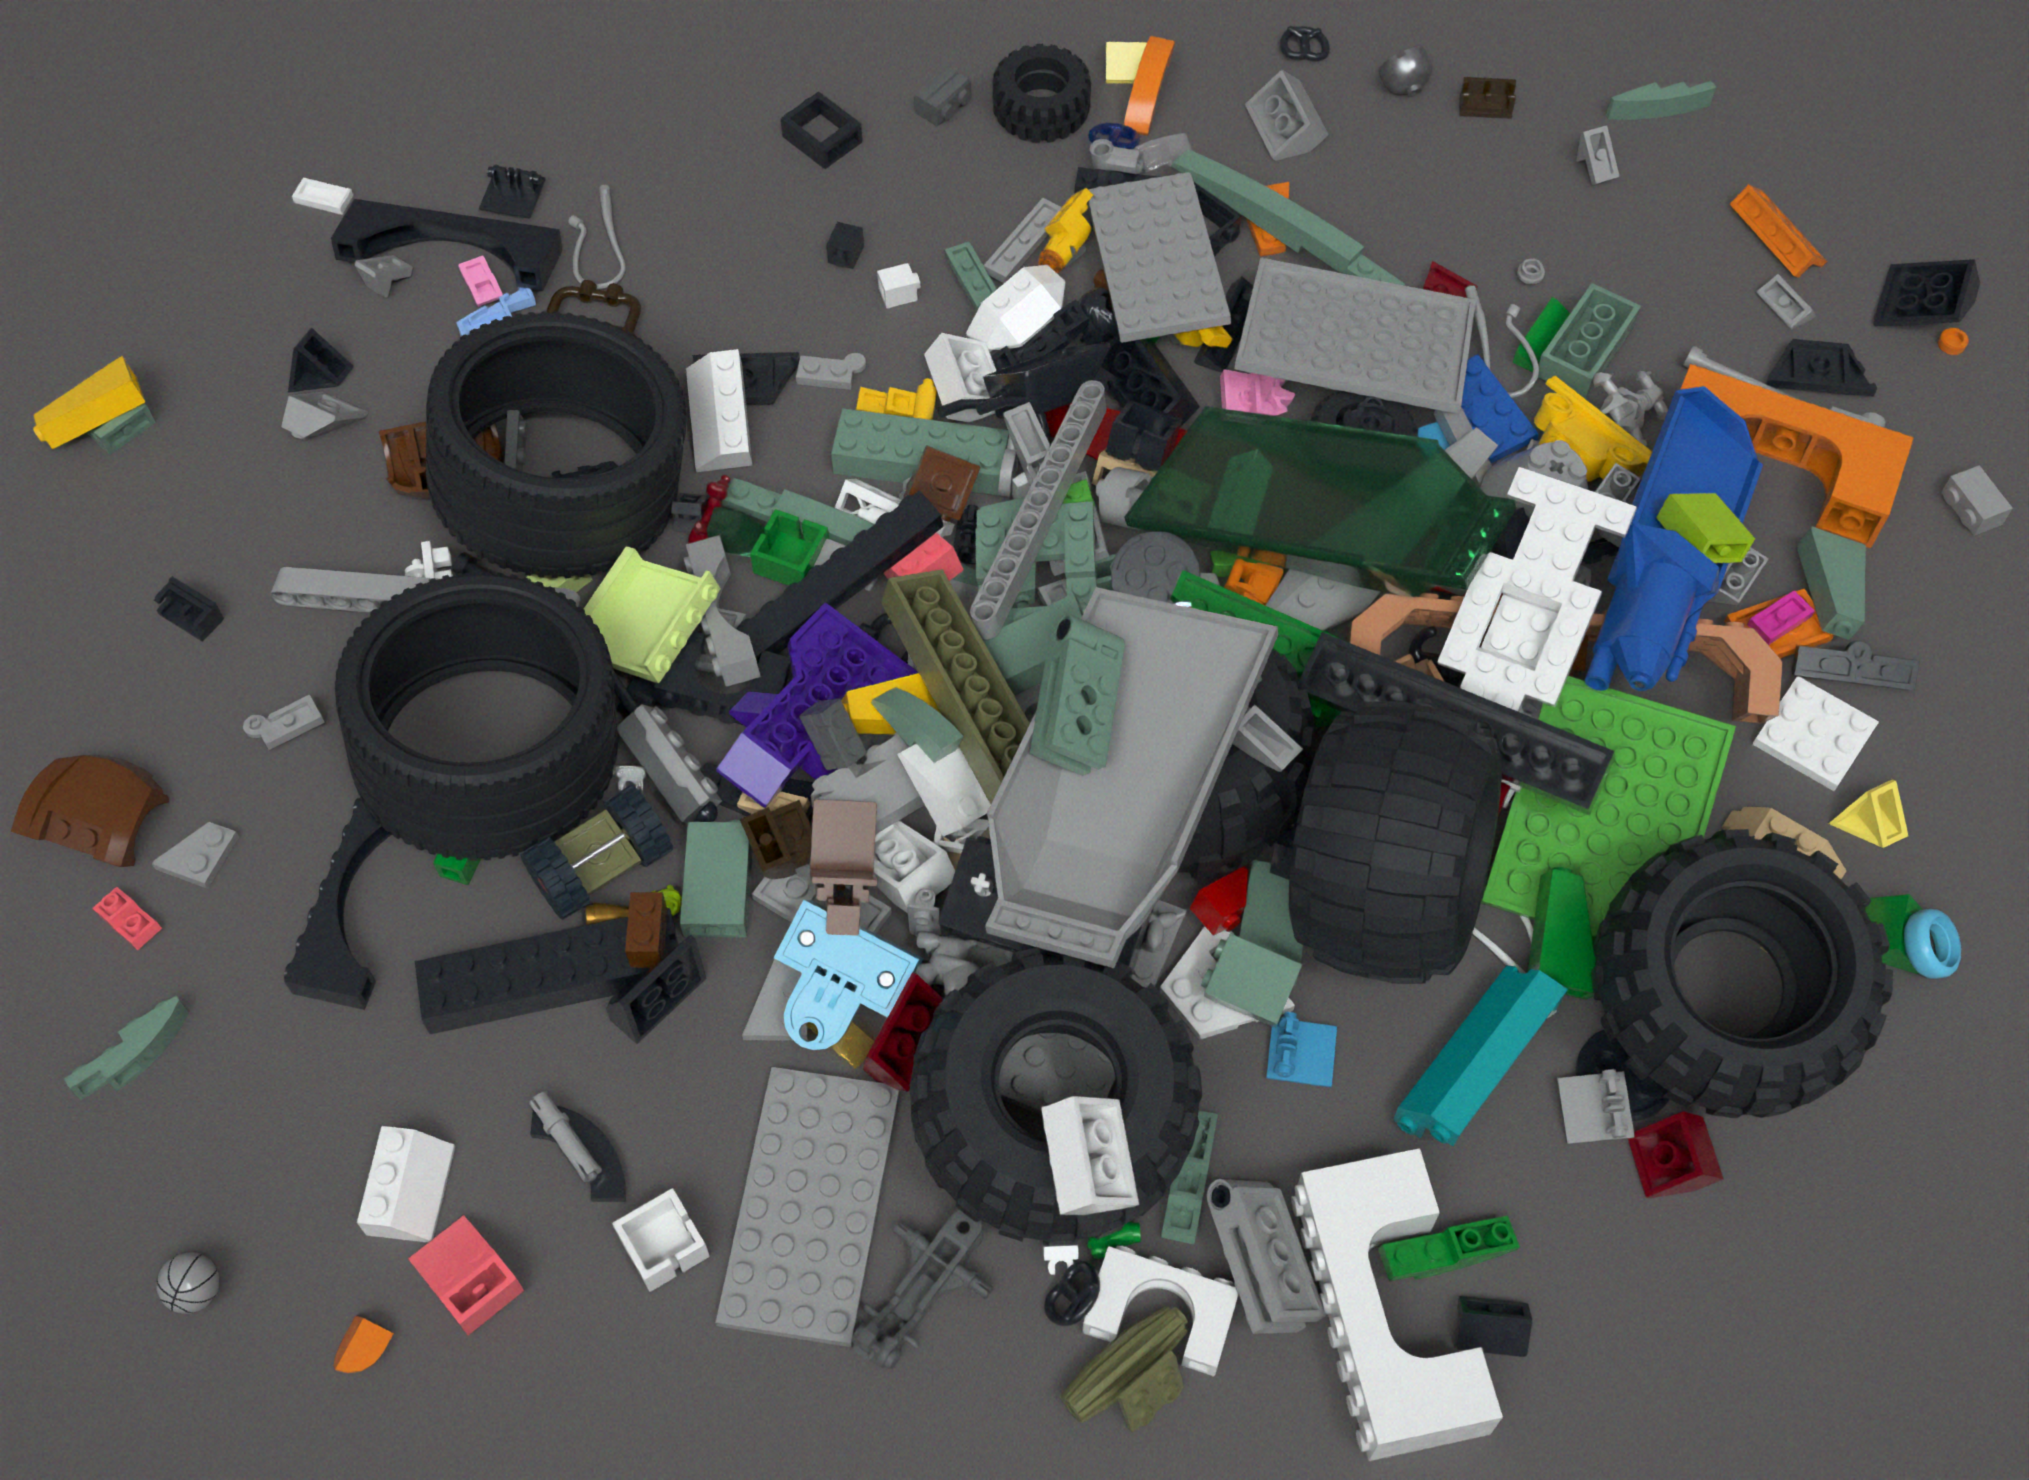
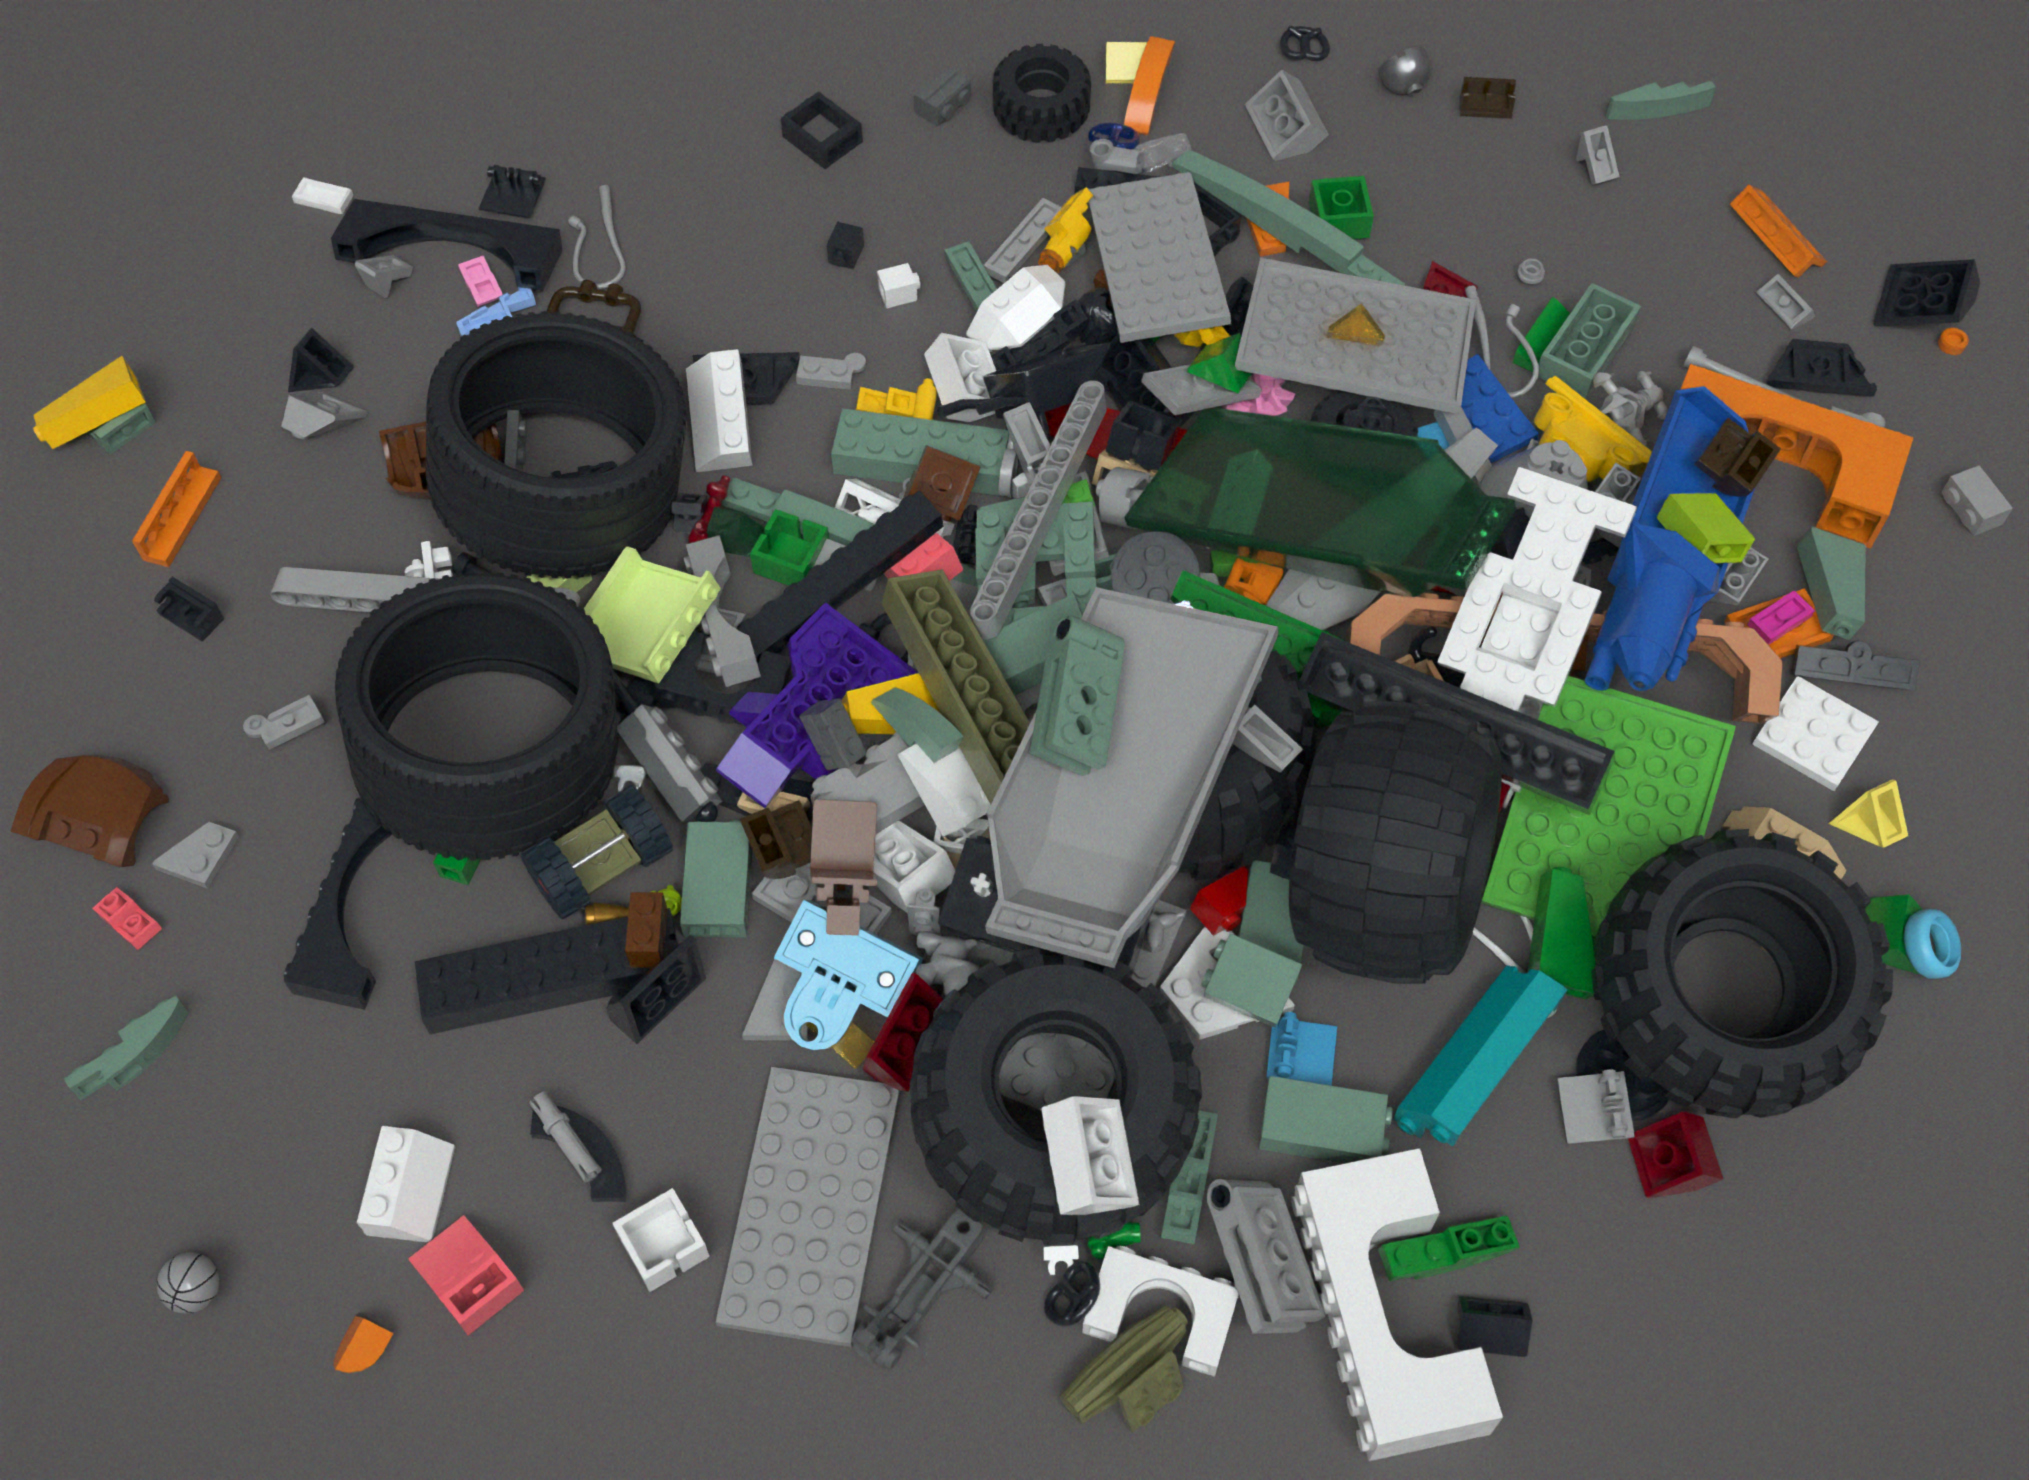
(177, 511): none -> orange fence
(1188, 393): none -> light grey tile
(1217, 364): none -> green slope
(1324, 1121): none -> sand green brick
(1343, 204): none -> green brick
(1356, 327): none -> clear yellow slope
(1736, 459): none -> dark brown brick

